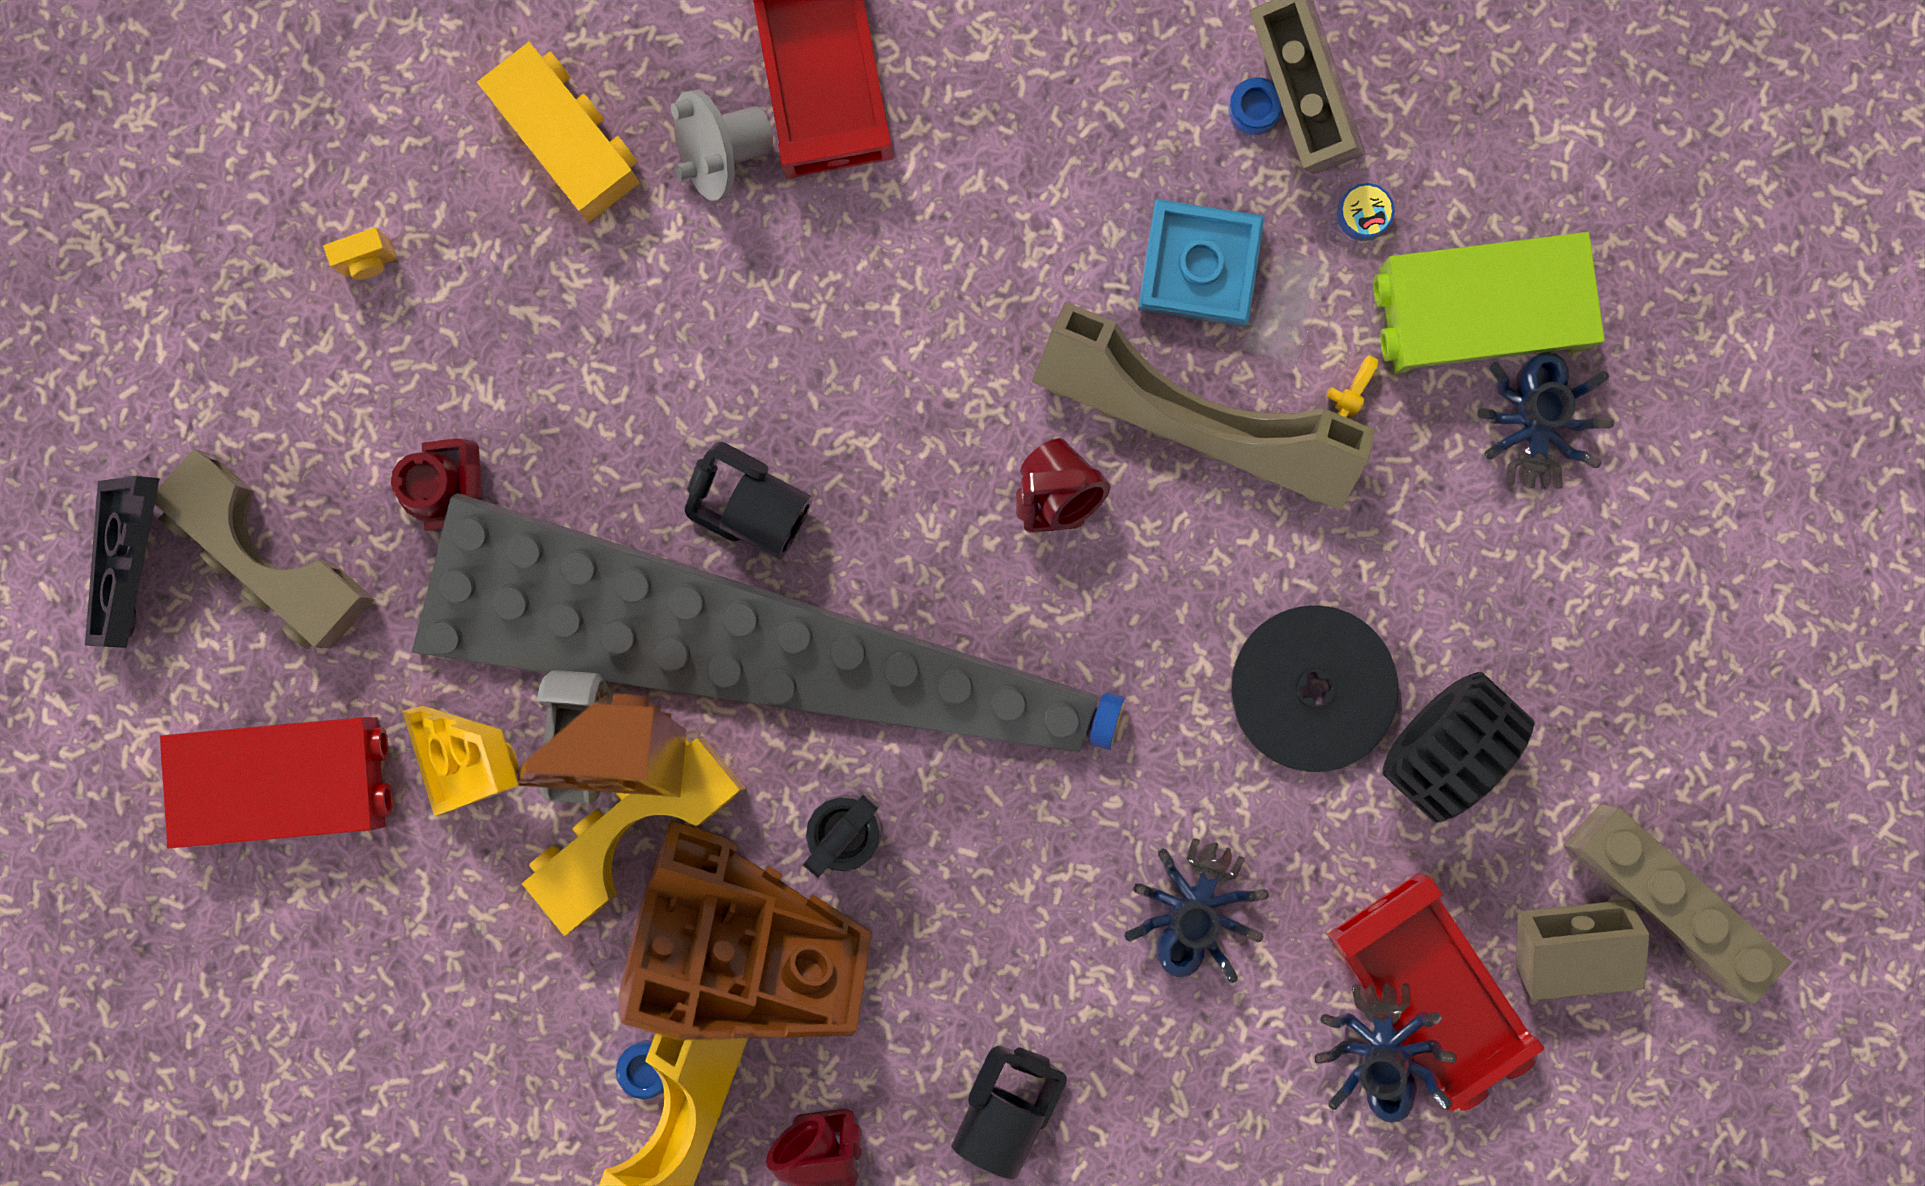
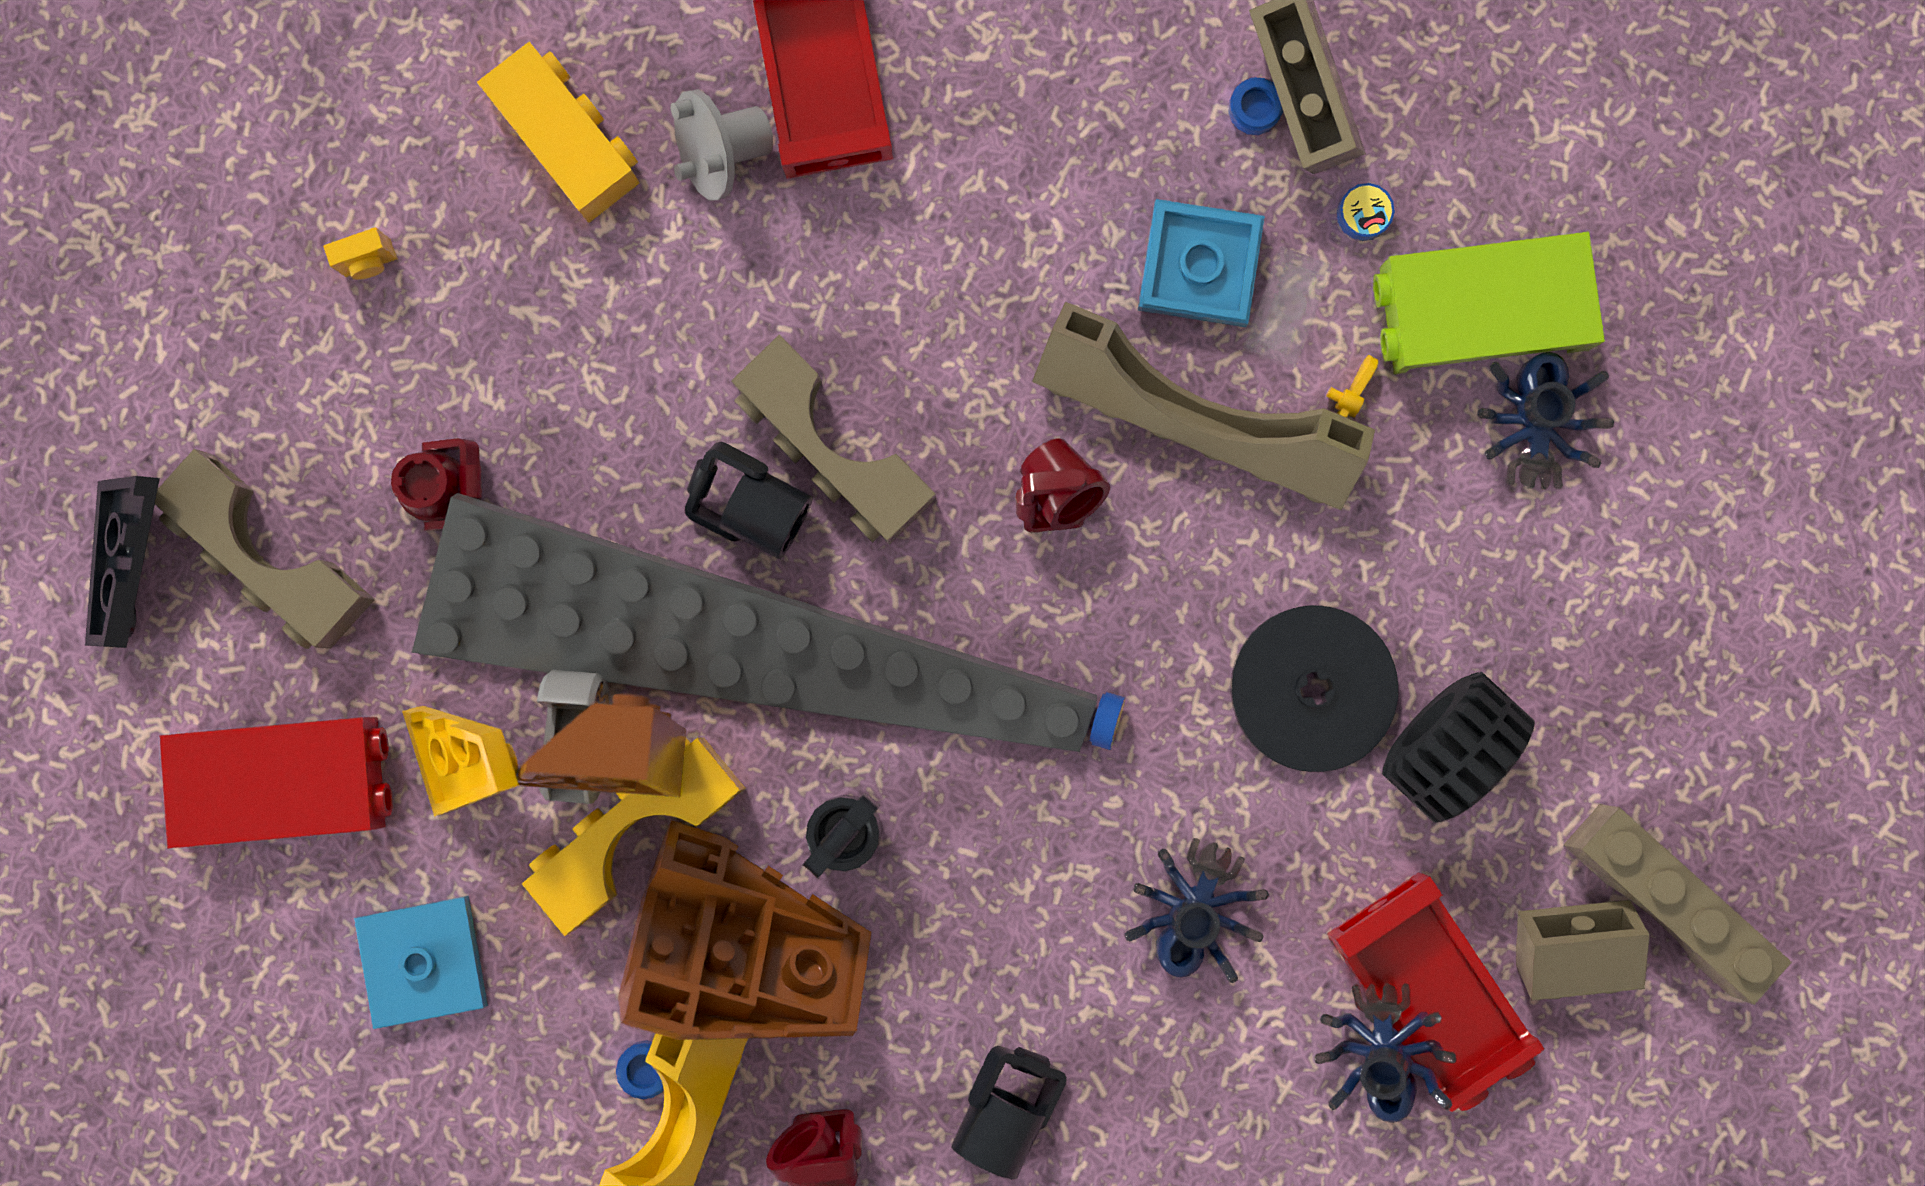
(420, 962): none -> dark azure plate
(784, 391): none -> dark tan arch

